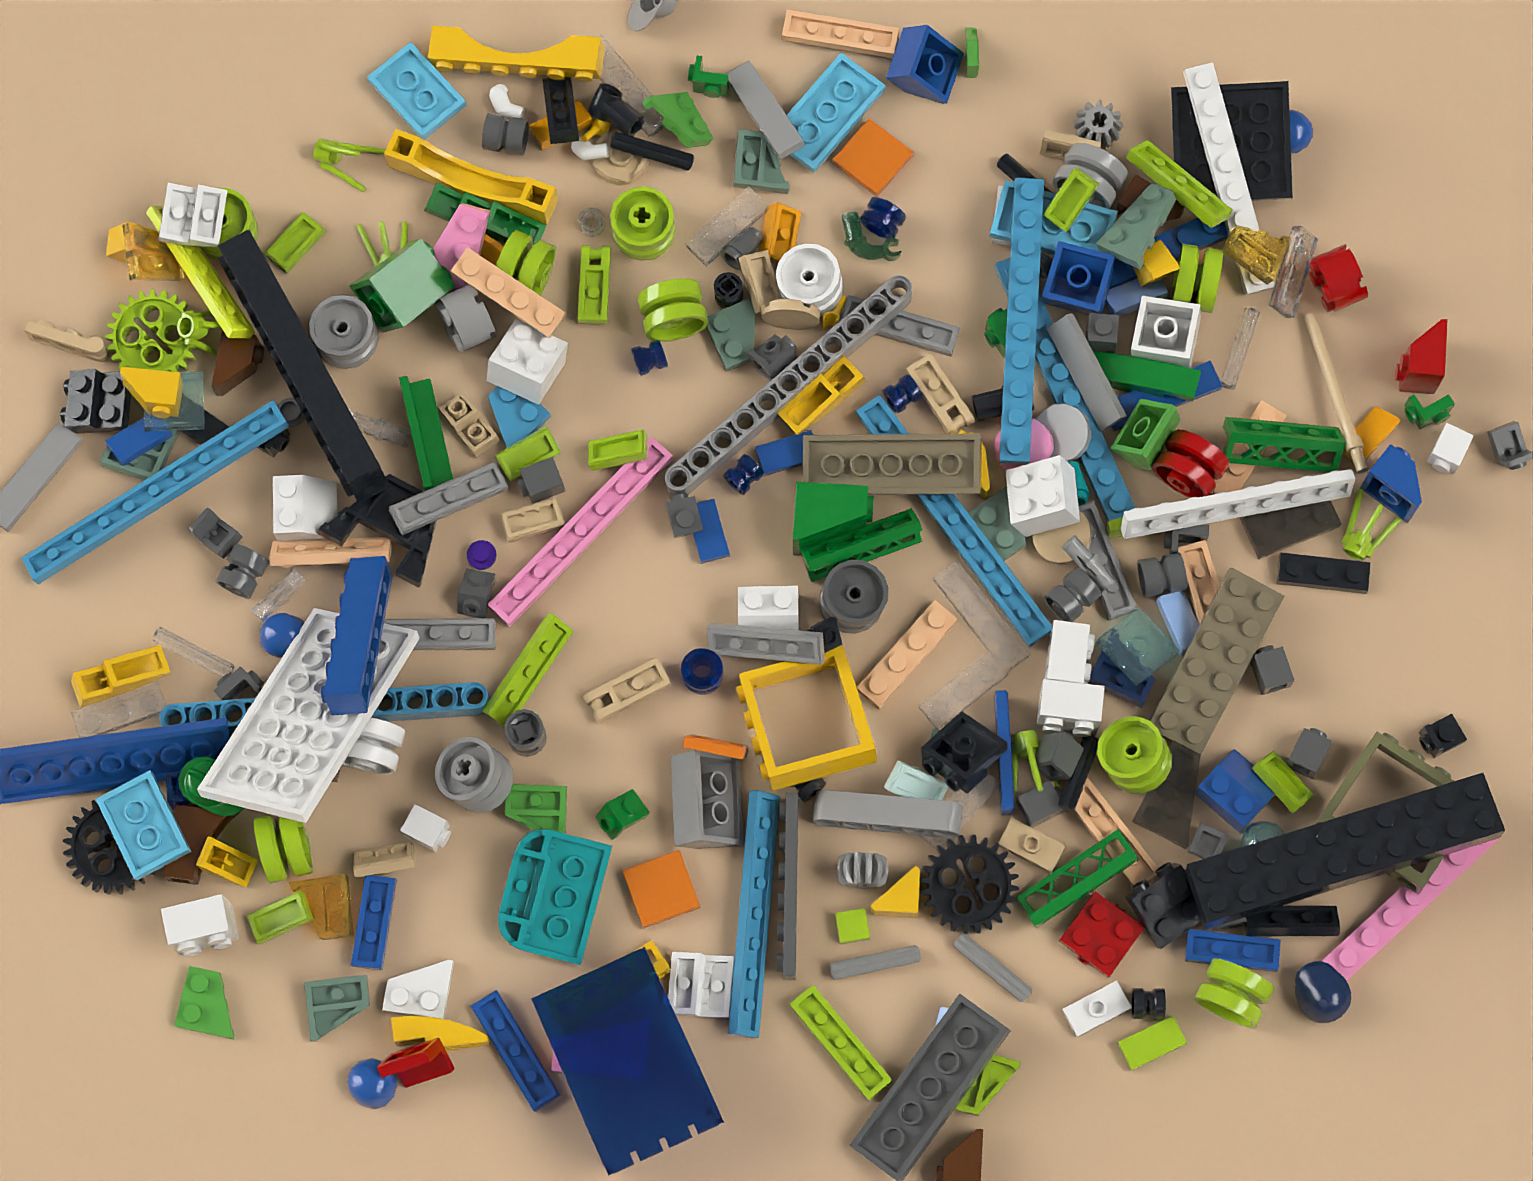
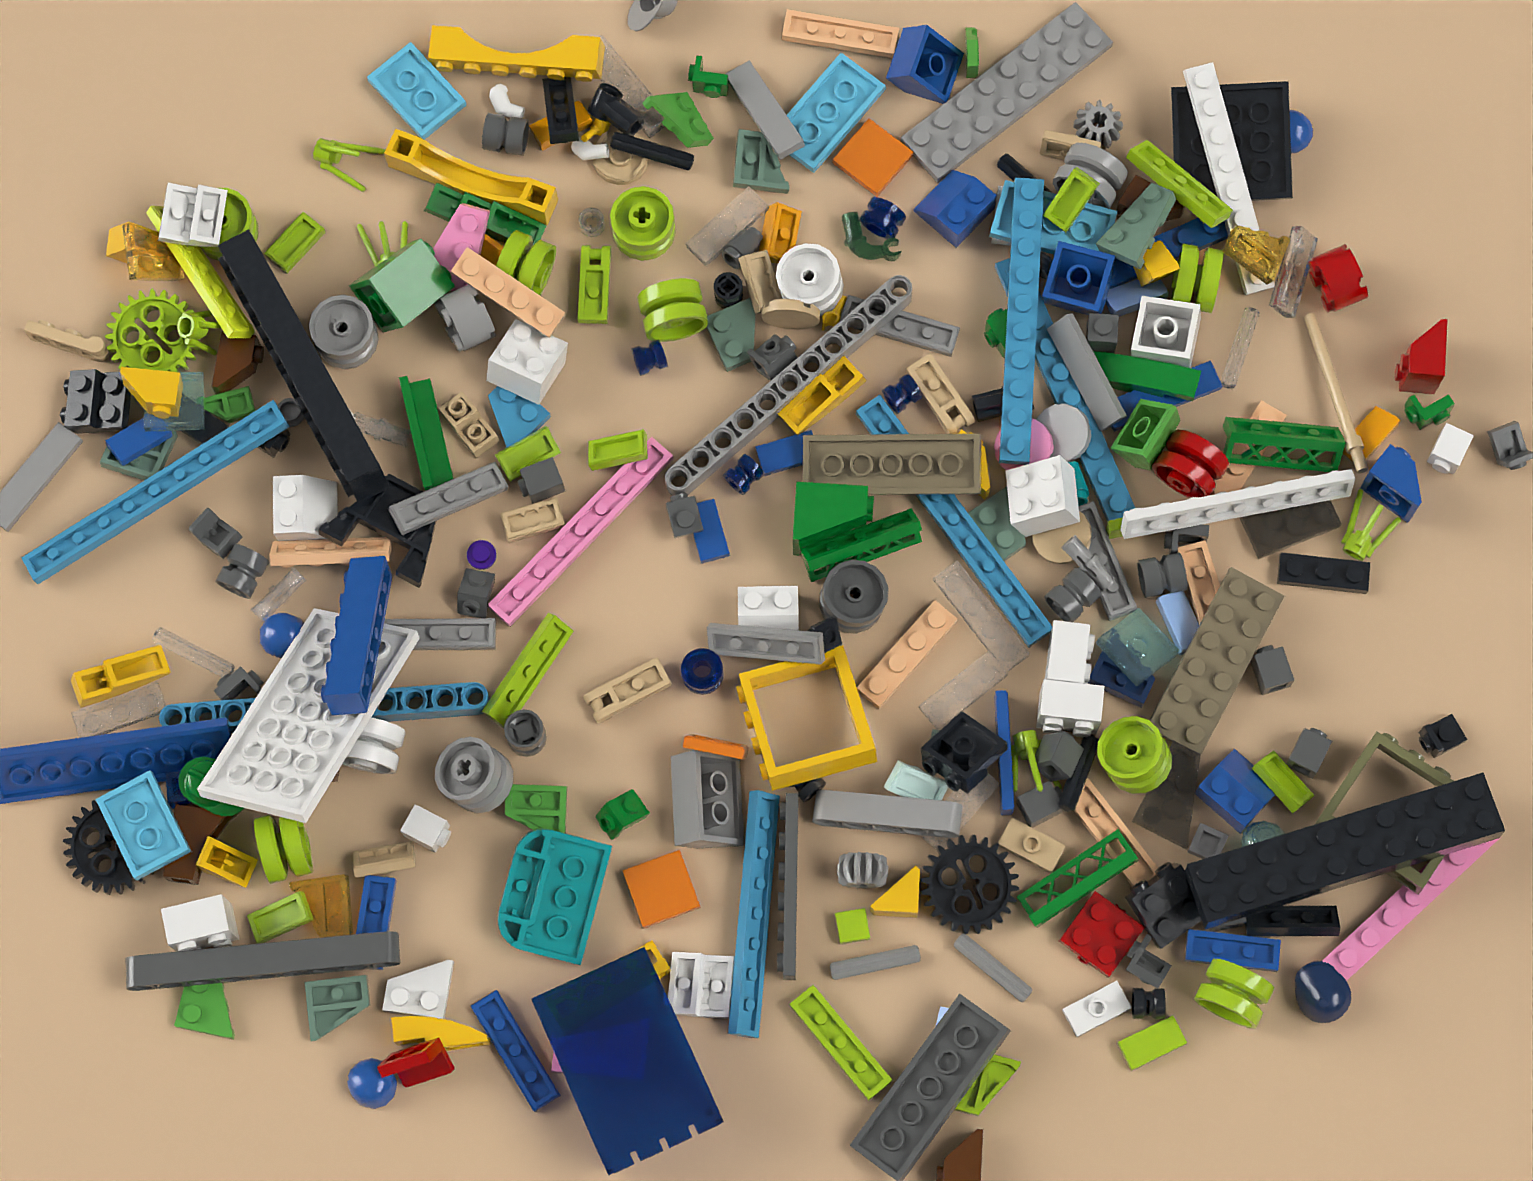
(231, 405): none -> bright green tile
(262, 961): none -> dark grey beam
(956, 206): none -> blue slope
(1006, 92): none -> light grey plate
(1146, 965): none -> dark grey bracket

